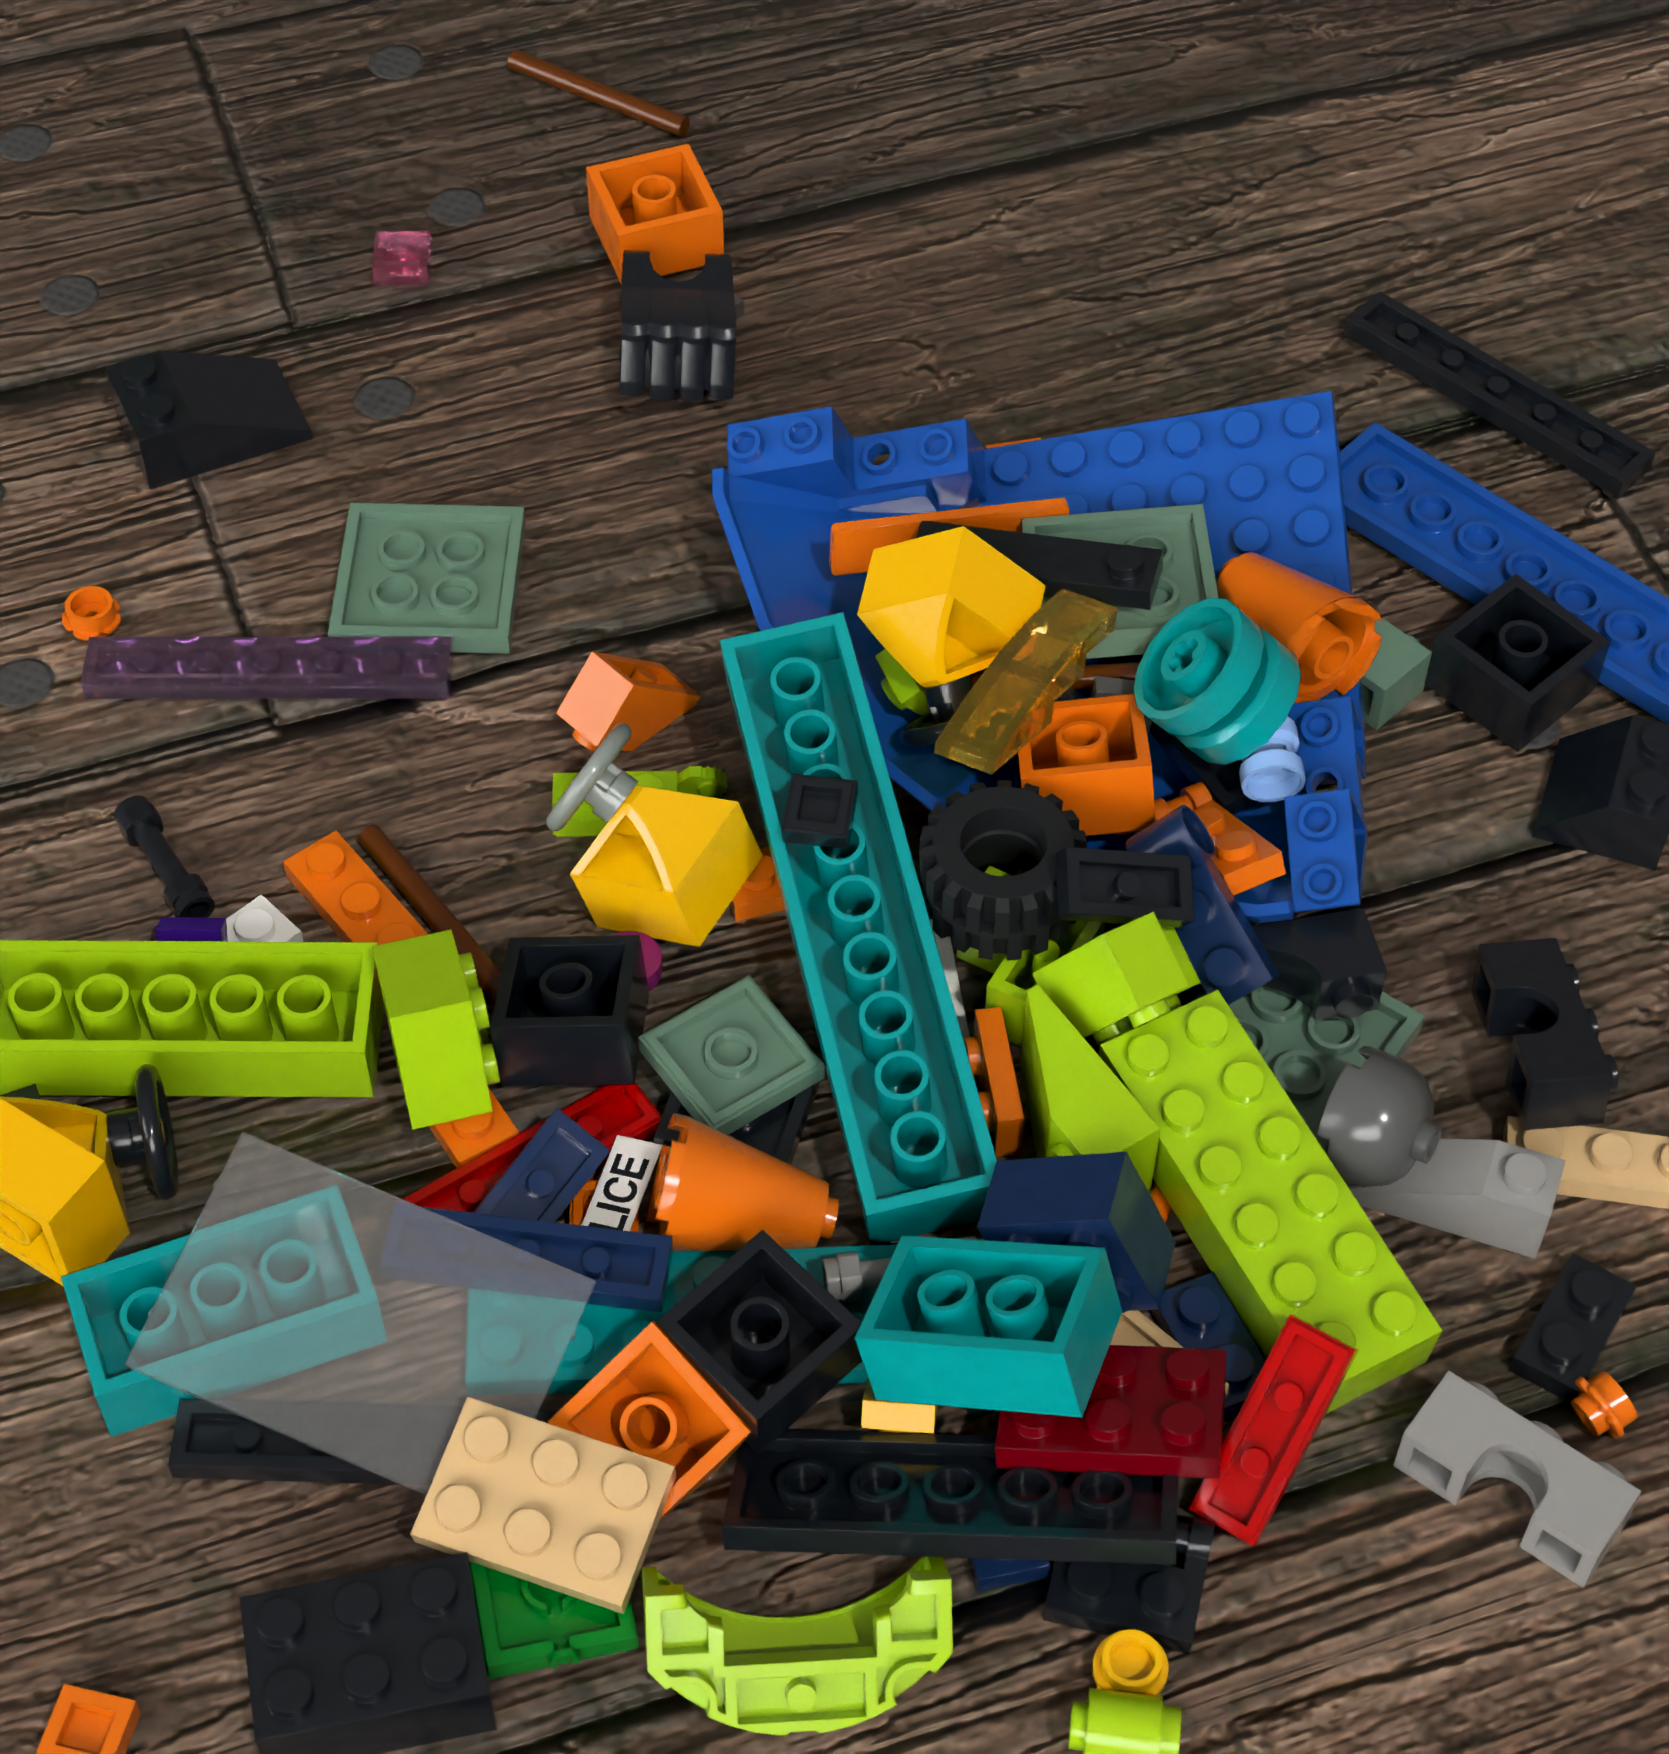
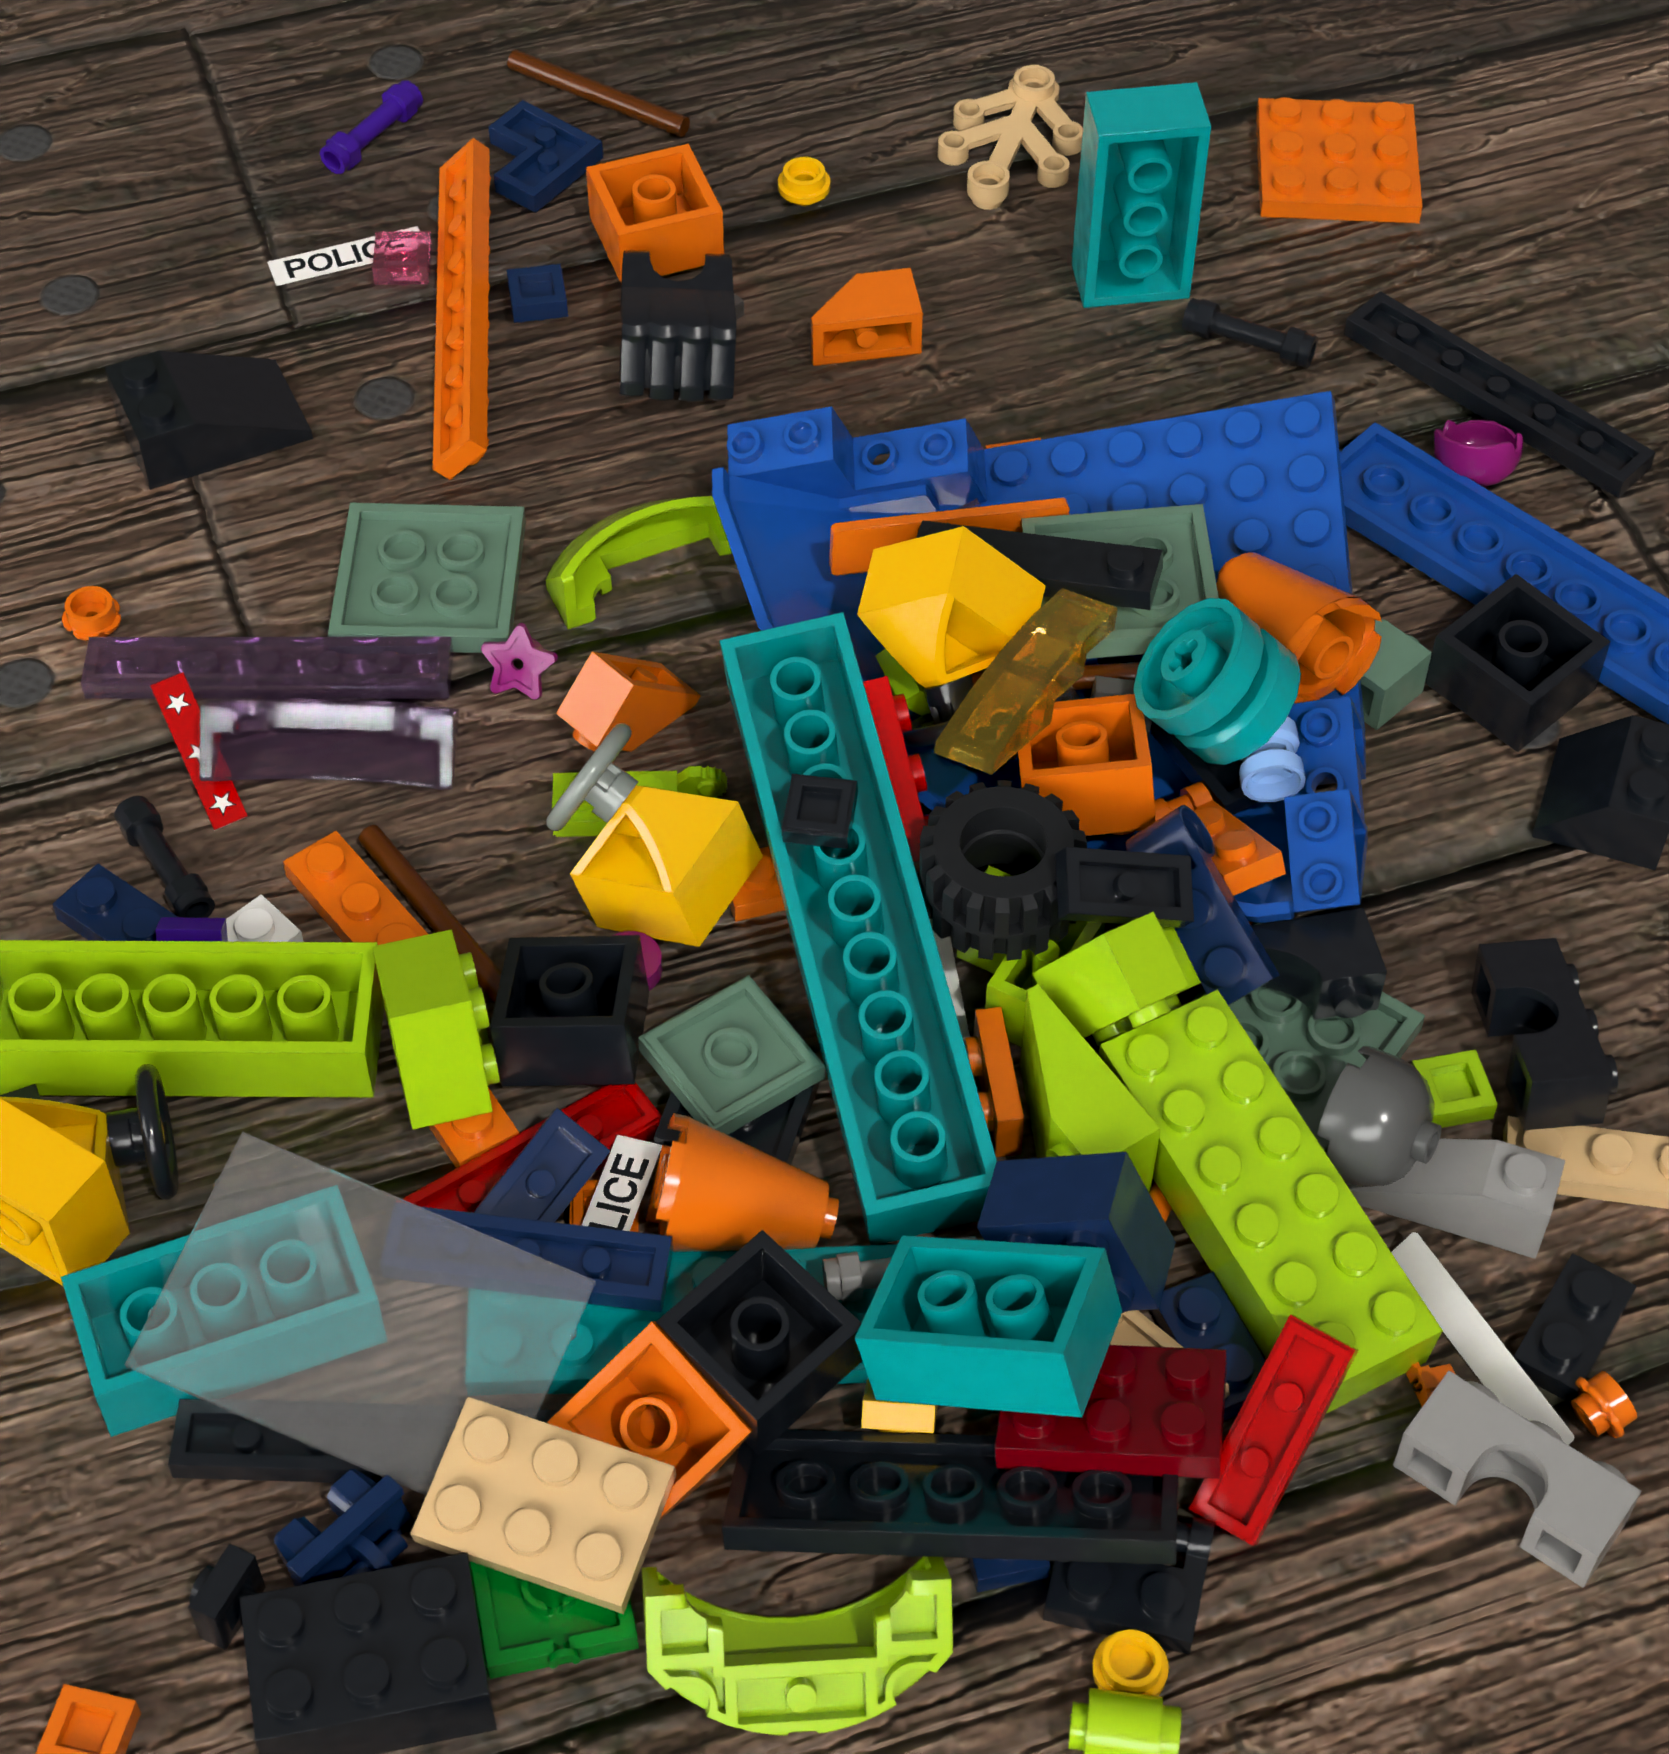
(109, 909): none -> dark blue plate
(183, 720): none -> red sticker
(218, 1593): none -> black plate
(324, 260): none -> white sticker
(328, 741): none -> clear purple windscreen
(344, 150): none -> dark purple bar
(358, 1541): none -> dark blue hips
(462, 311): none -> orange plate
(534, 659): none -> magenta plate
(537, 293): none -> dark blue plate
(546, 153): none -> dark blue plate
(624, 539): none -> lime windscreen
(804, 181): none -> yellow plate
(869, 319): none -> orange slope
(905, 771): none -> red plate
(1028, 92): none -> tan plant
(1139, 194): none -> teal brick
(1205, 318): none -> black bar
(1338, 160): none -> orange plate
(1426, 1379): none -> orange piece
(1458, 1088): none -> lime plate
(1474, 1336): none -> white sticker
(1478, 450): none -> magenta hair

